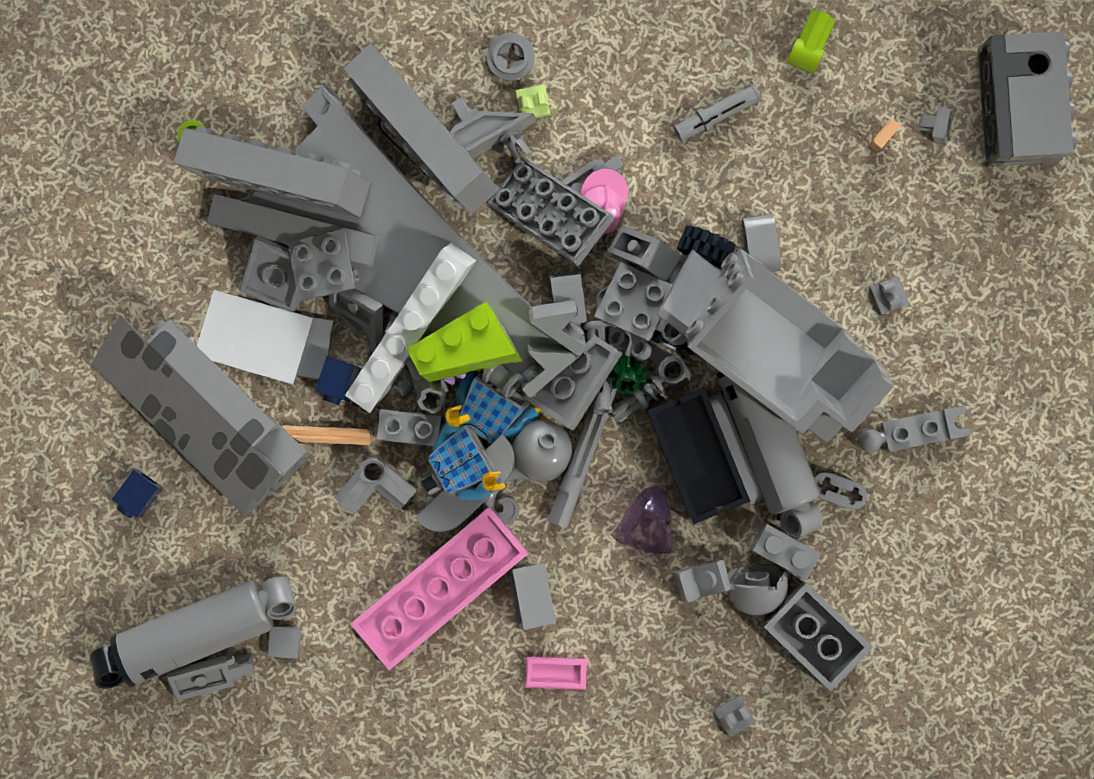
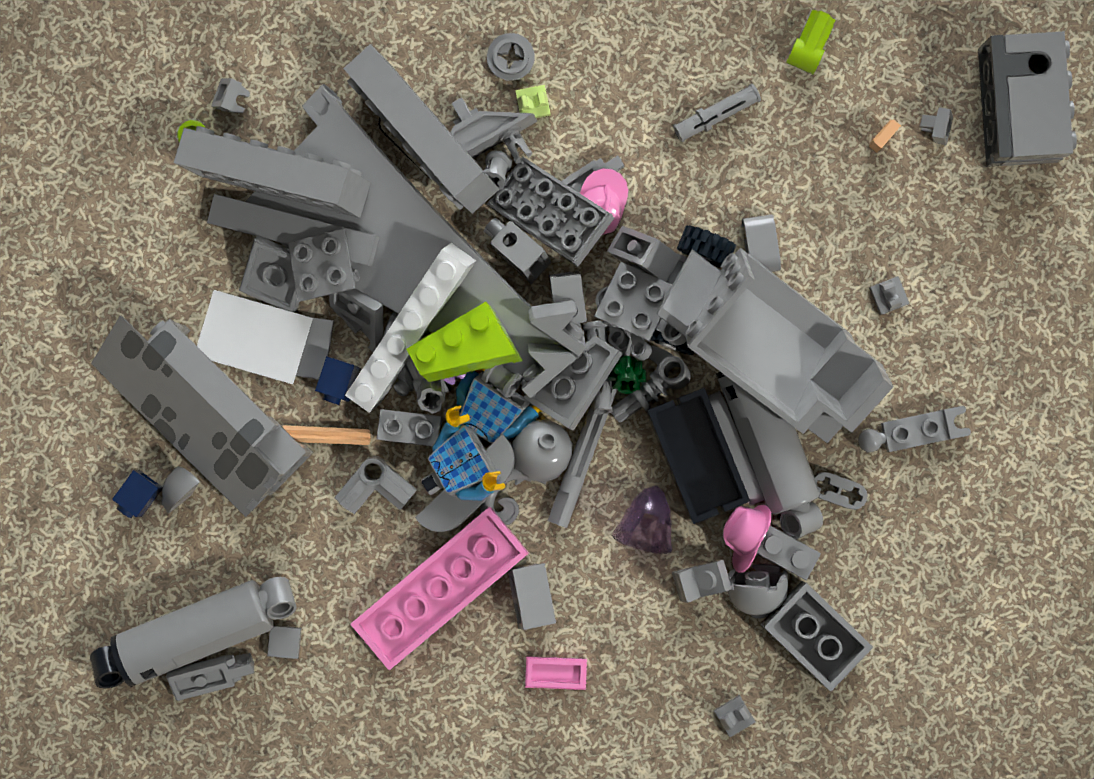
(178, 488): none -> light grey brick
(226, 95): none -> light grey tile
(496, 167): none -> light grey bush
(524, 256): none -> light grey torso
(745, 533): none -> bright pink piece

